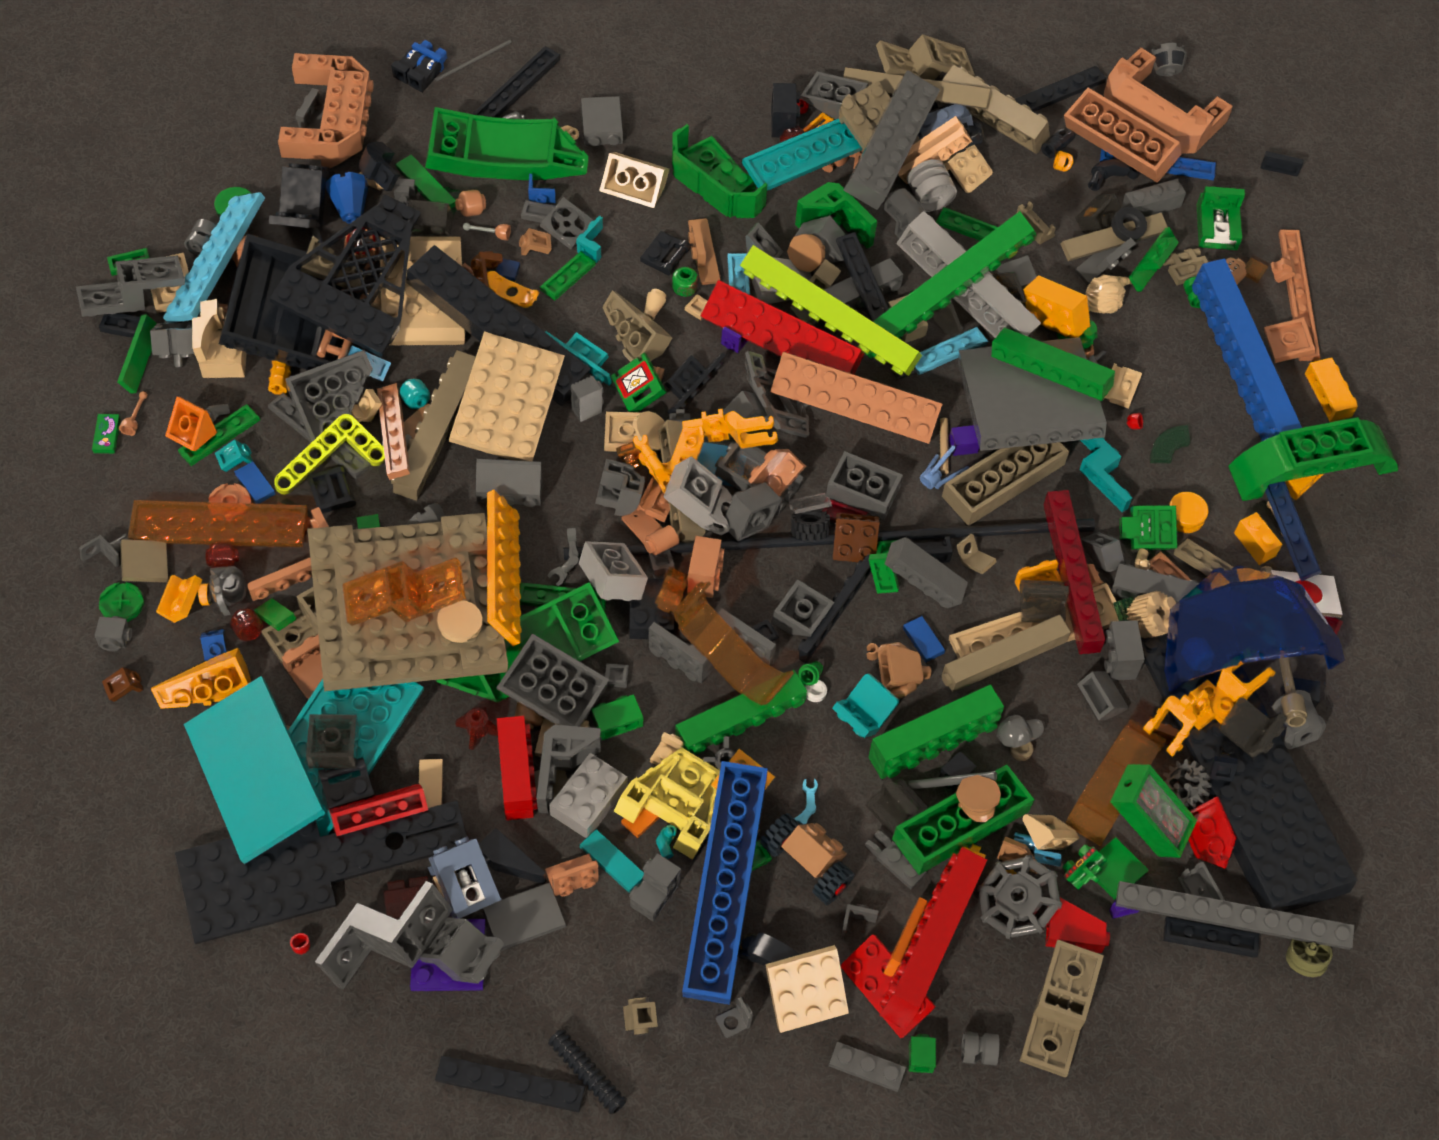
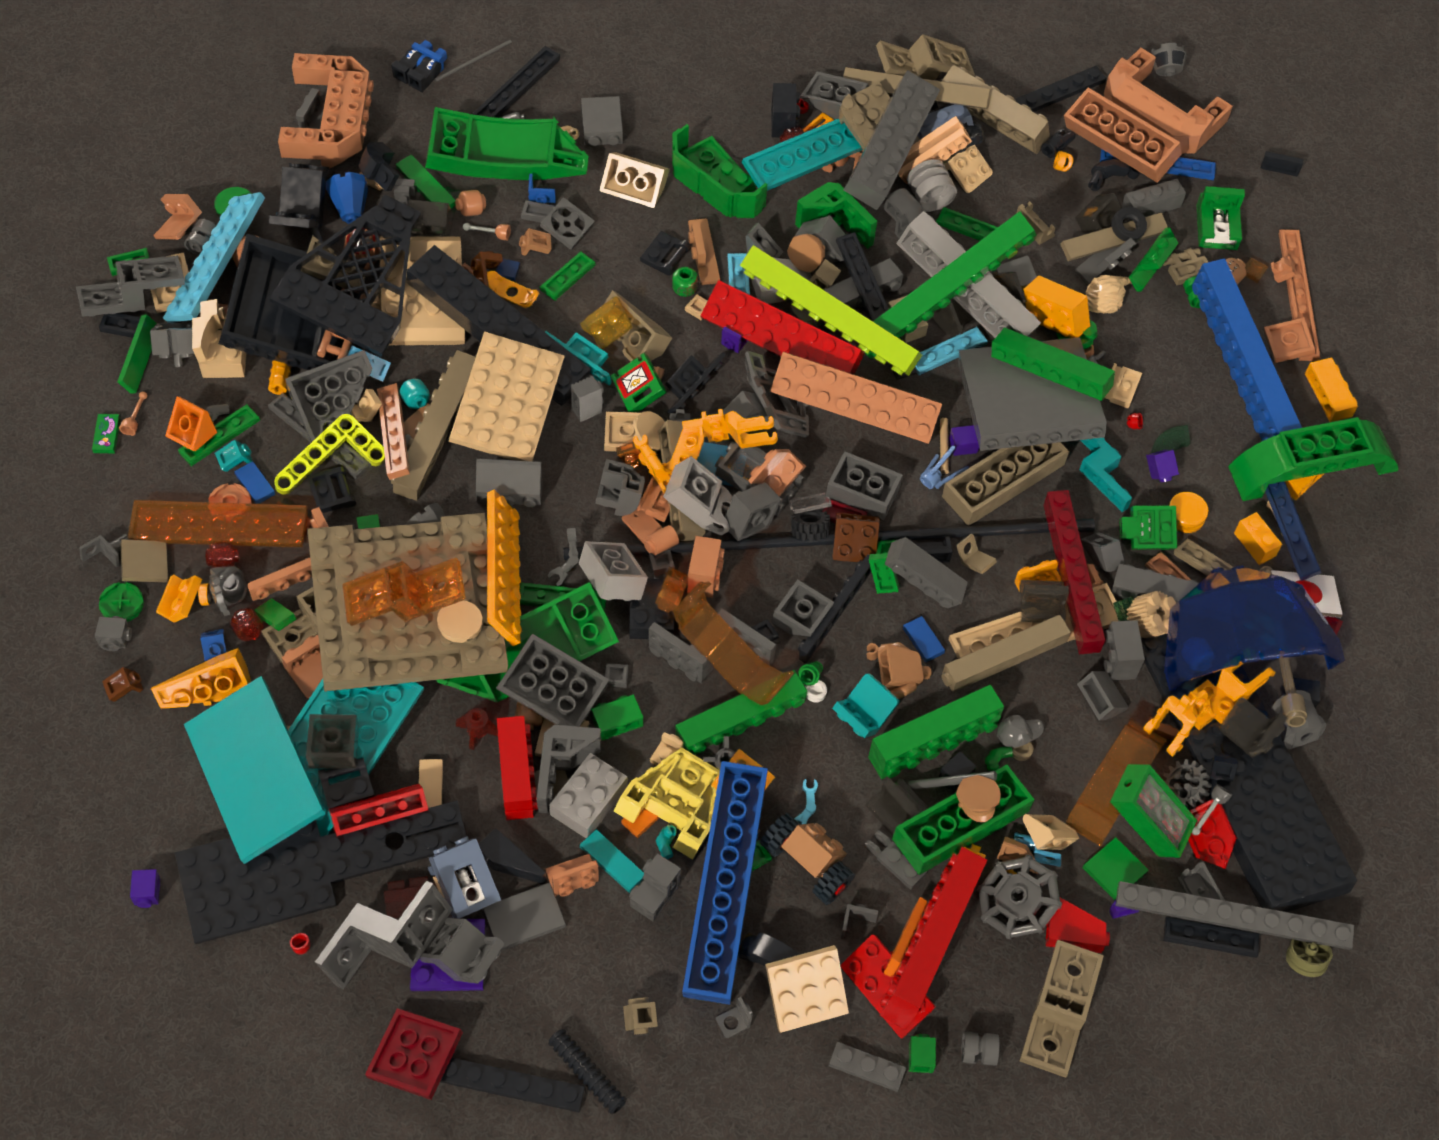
(145, 888): none -> dark purple brick
(184, 213): none -> nougat bracket
(414, 1053): none -> dark red plate
(585, 243): teal bracket -> none
(607, 323): none -> clear yellow bracket
(654, 302): tan cone -> none
(996, 755): none -> green arm
(1085, 868): green hips -> none
(1141, 560): tan arm -> none
(1162, 465): none -> dark purple brick
(1220, 796): none -> hinge

